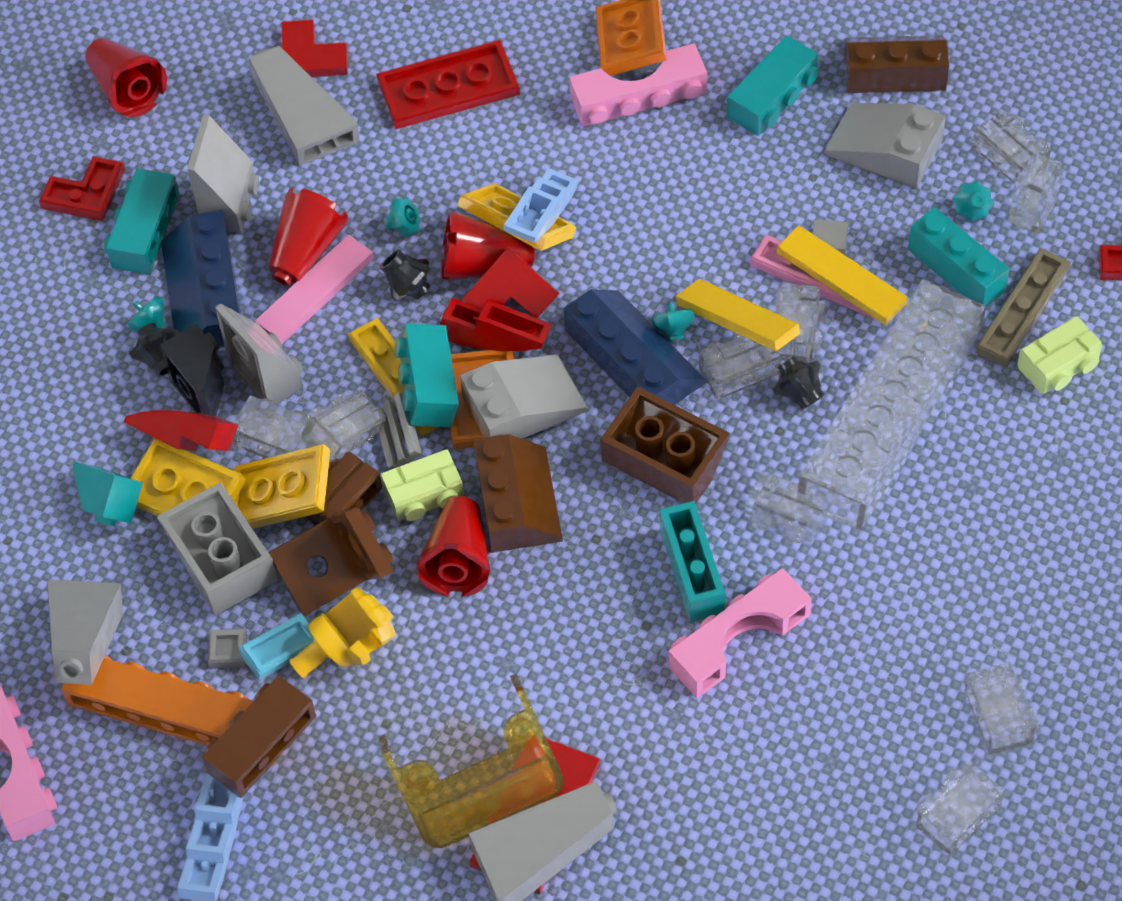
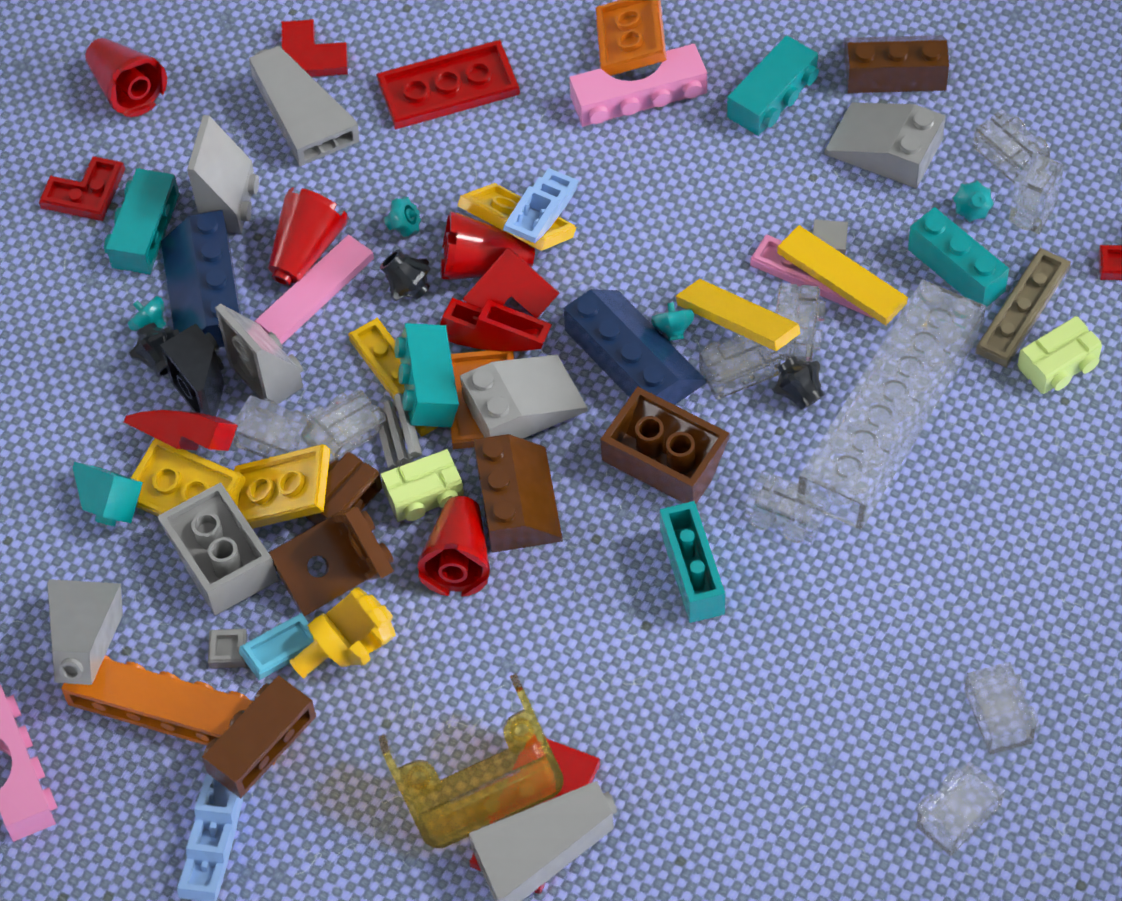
(772, 605): bright pink arch -> none

